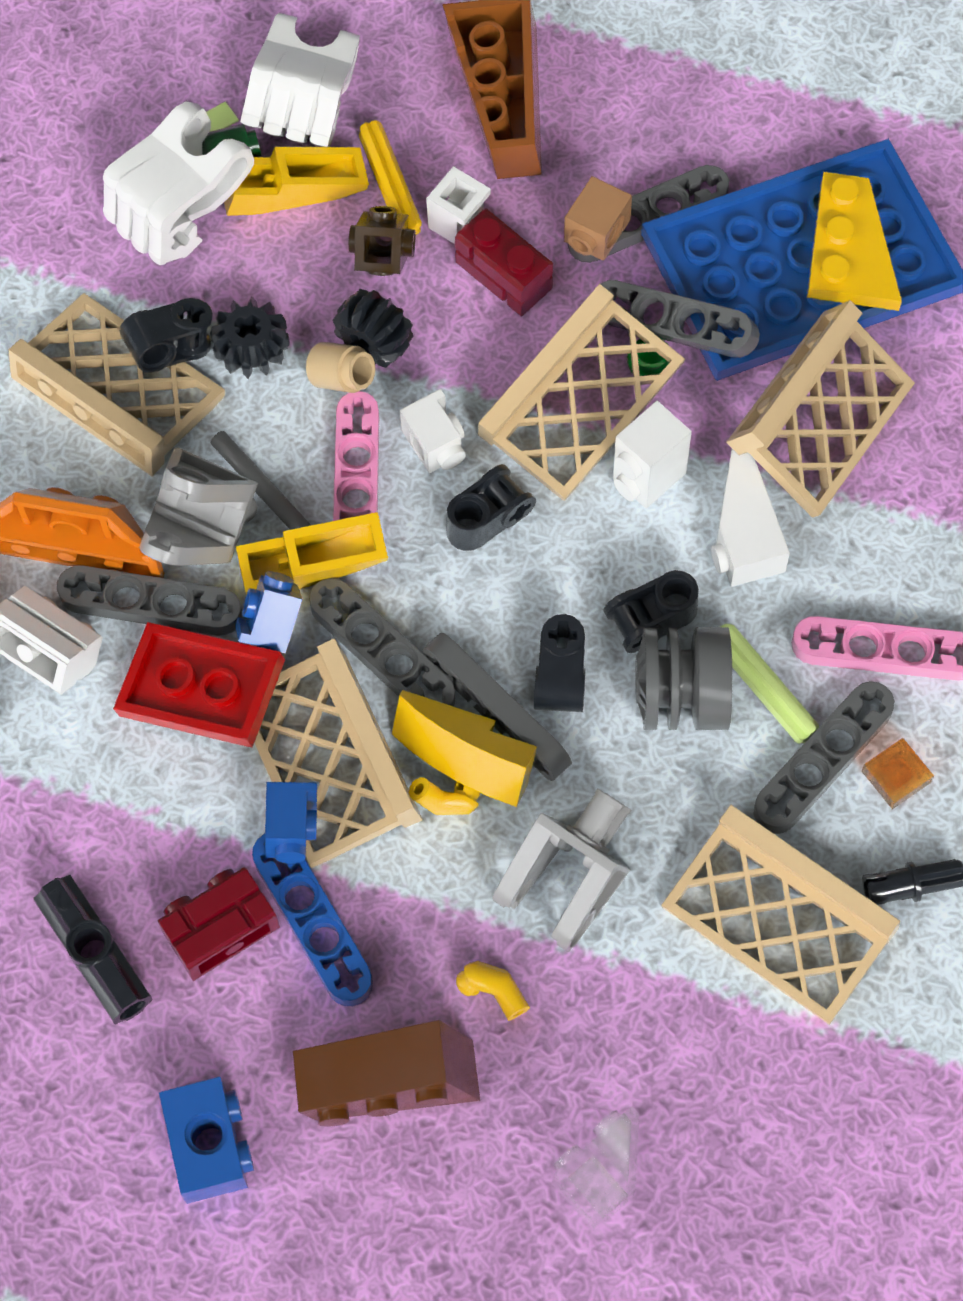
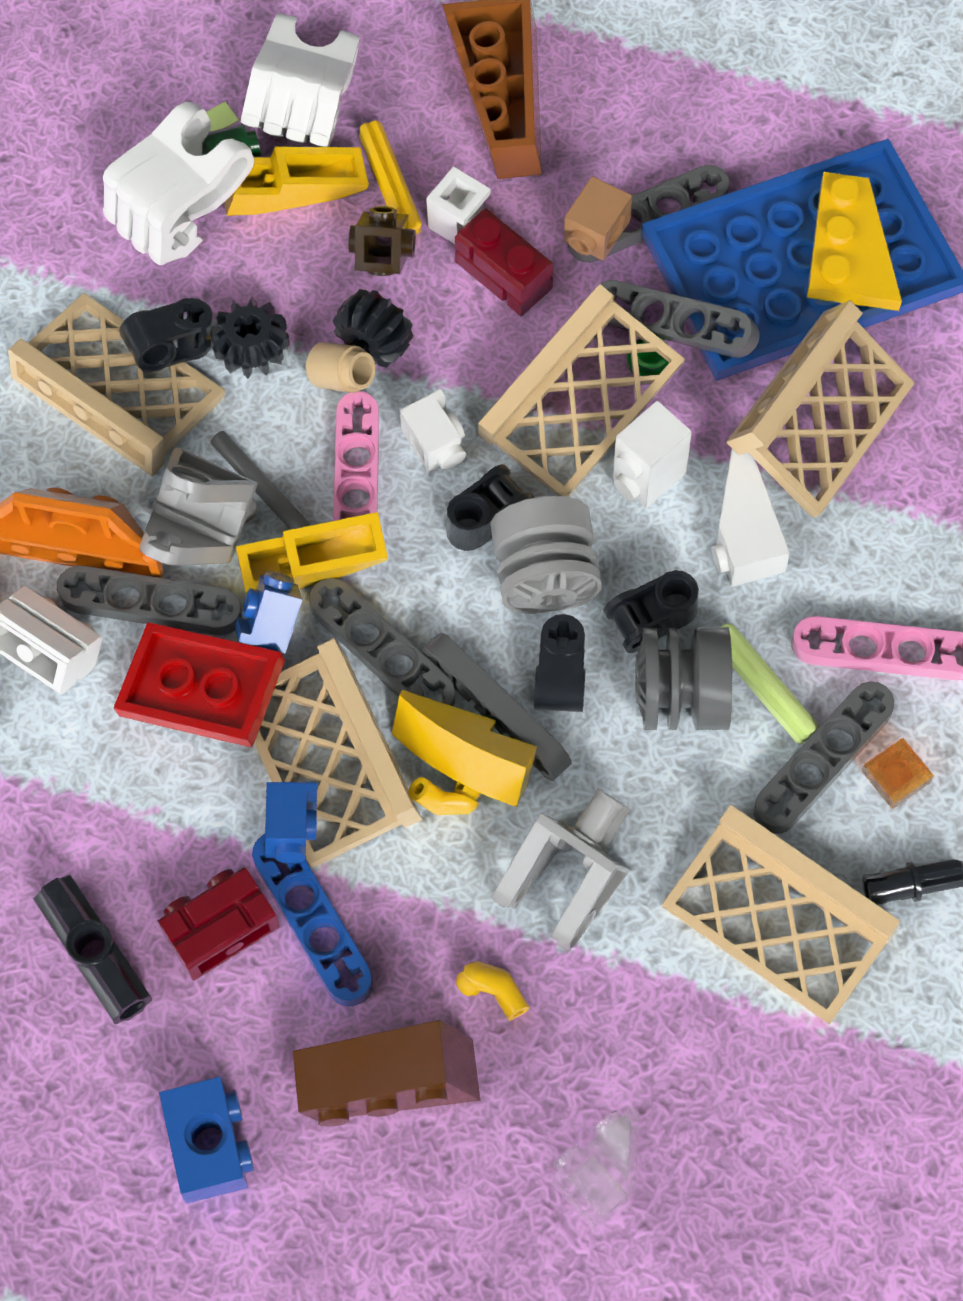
(545, 554): none -> light grey wheel

